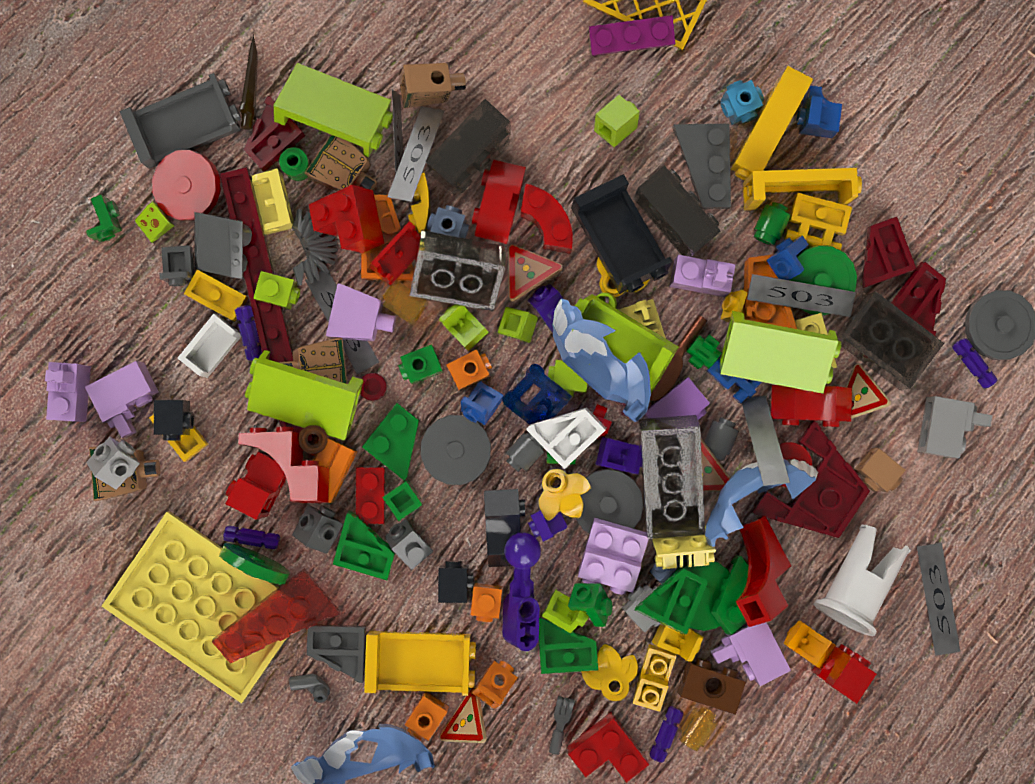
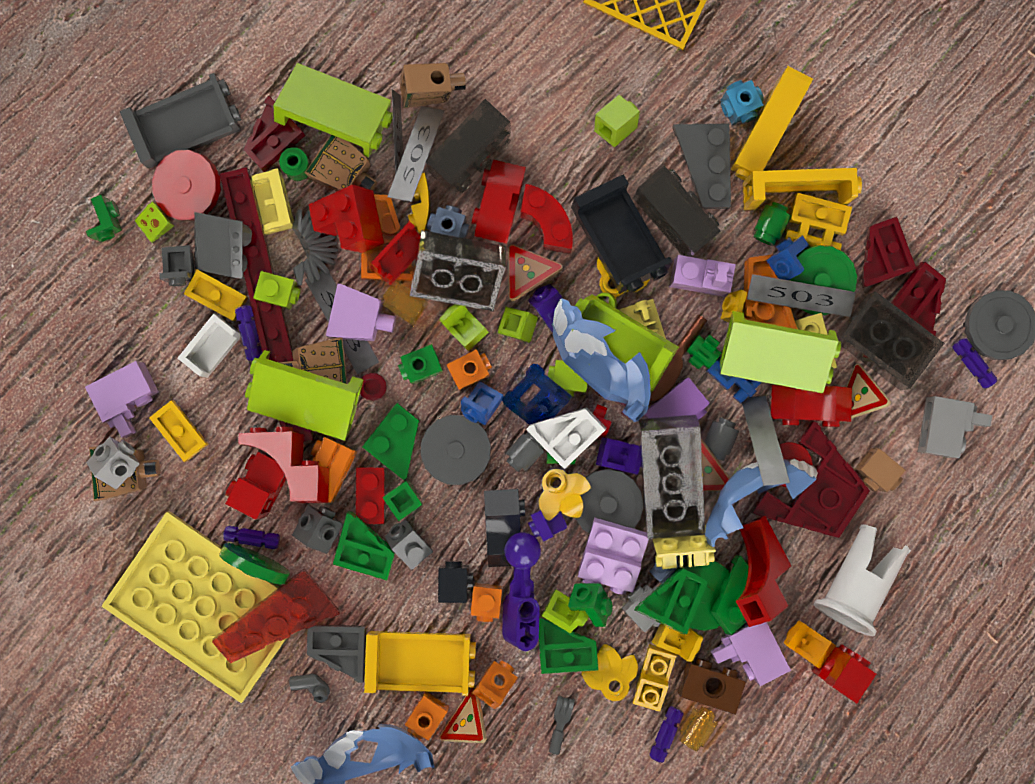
(67, 391): lavender hinge -> none
(172, 419): black brick -> none
(248, 102): dark brown bar -> none
(321, 443): reddish brown plate -> none
(607, 742): red brick -> none
(632, 35): magenta plate -> none
(818, 115): blue brick -> none
(938, 599): flat silver sticker -> none

